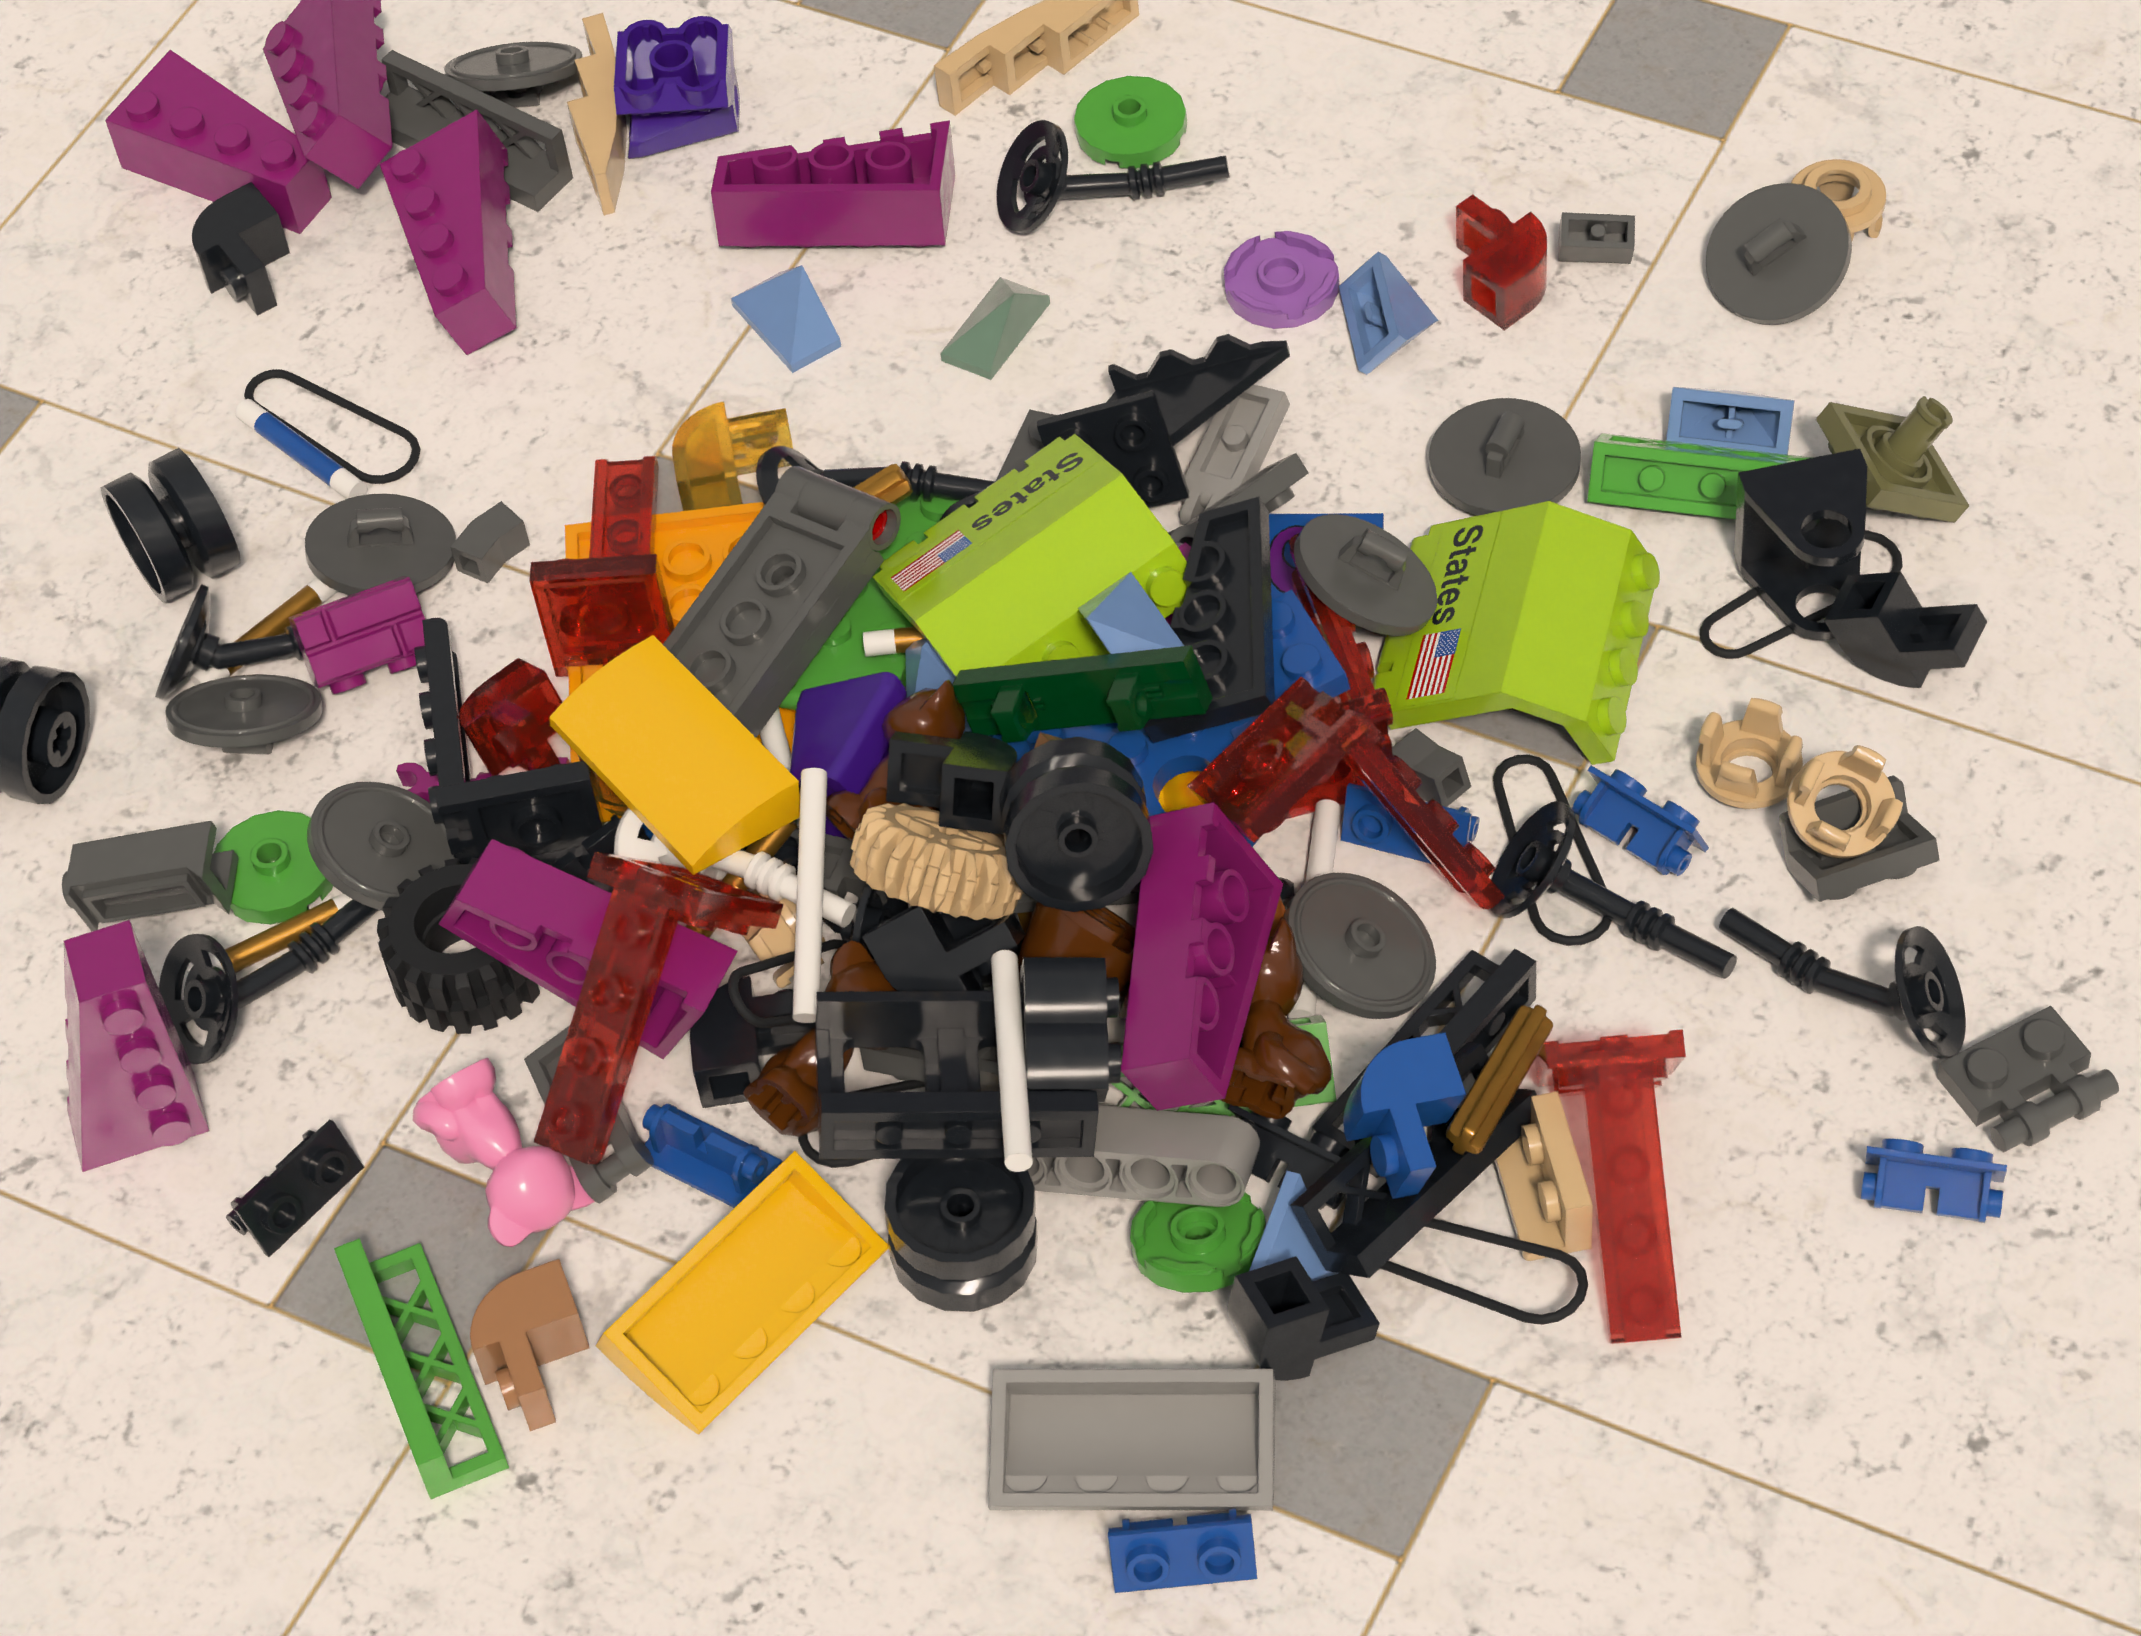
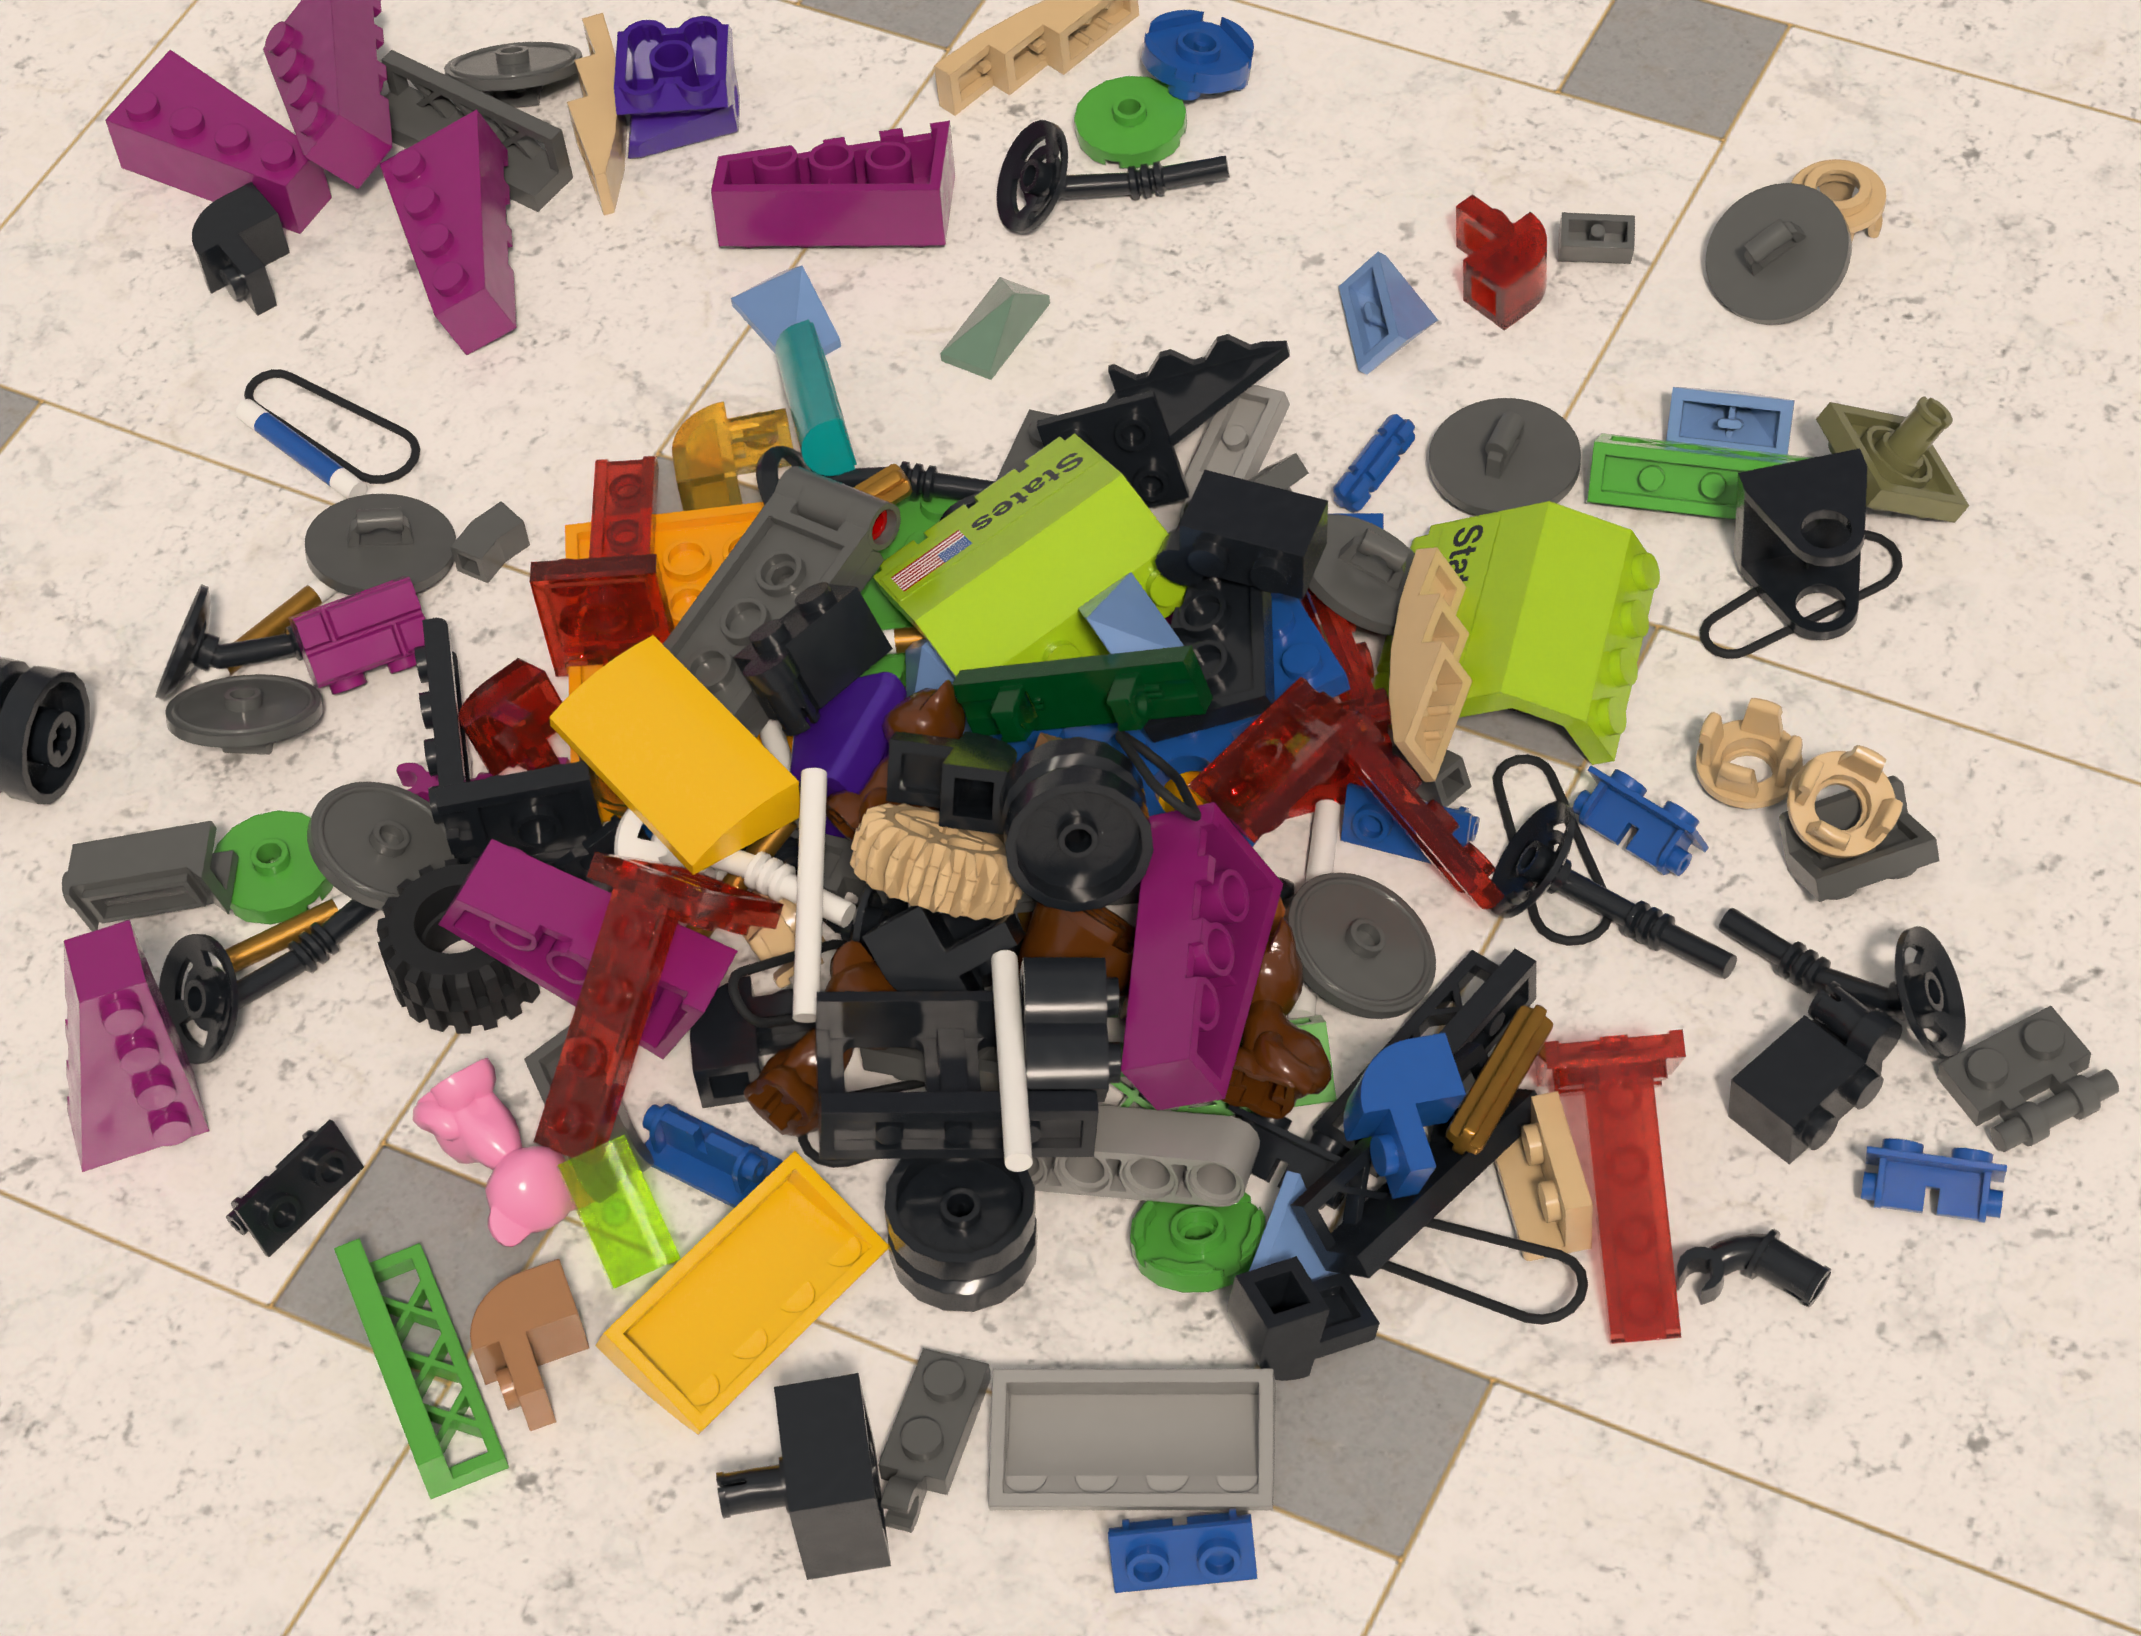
(171, 524): black wheel -> none
(618, 1212): none -> clear neon green panel
(811, 654): none -> black hinge
(813, 401): none -> teal brick
(822, 1478): none -> black brick
(930, 1433): none -> dark grey plate
(1131, 746): none -> black piece
(1197, 54): none -> blue plate
(1246, 536): none -> black hinge
(1281, 280): medium lavender tile -> none
(1374, 463): none -> blue axle
(1425, 668): none -> tan slope
(1758, 1256): none -> black piece
(1814, 1074): none -> black hinge
(1894, 636): black brick -> none

